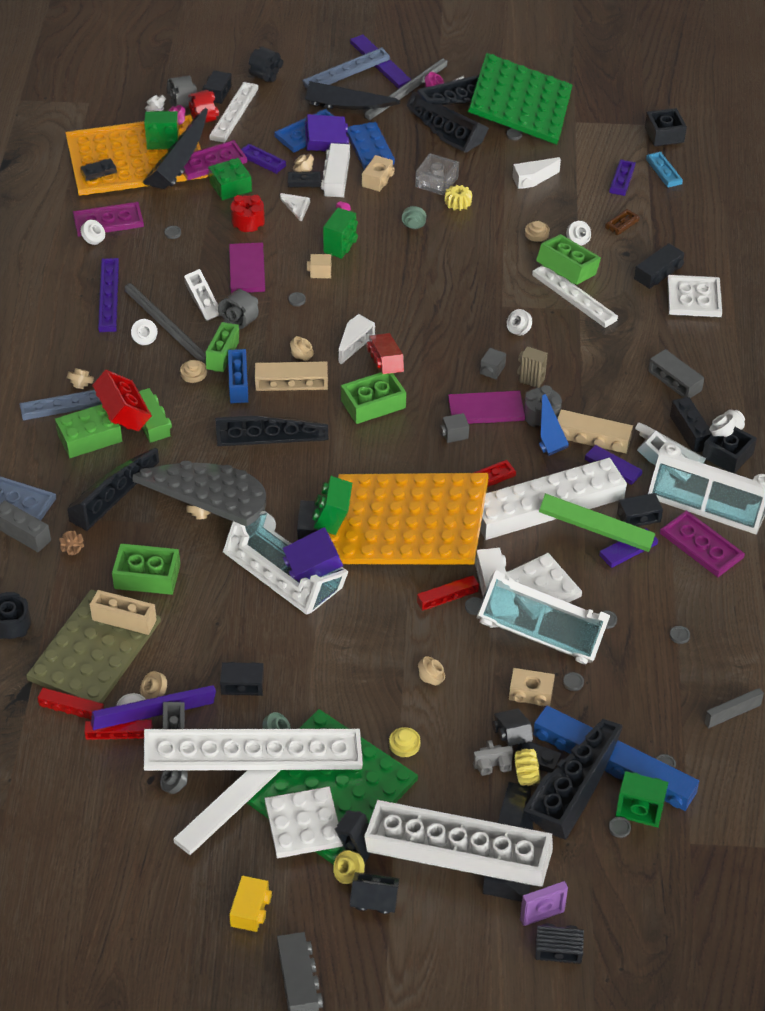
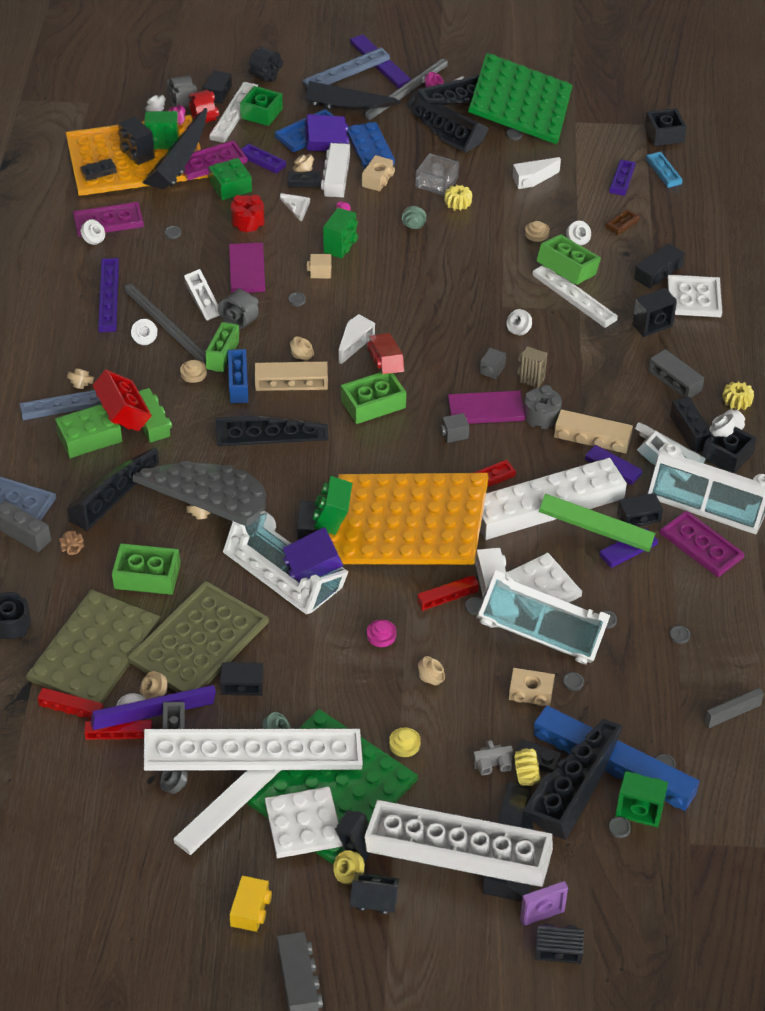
(123, 612): tan brick -> none
(136, 140): none -> black brick
(198, 638): none -> olive plate
(261, 105): none -> green brick
(381, 633): none -> dark pink plate
(512, 727): black brick -> none
(552, 435): blue slope -> none
(654, 312): none -> black brick
(738, 395): none -> light yellow gear

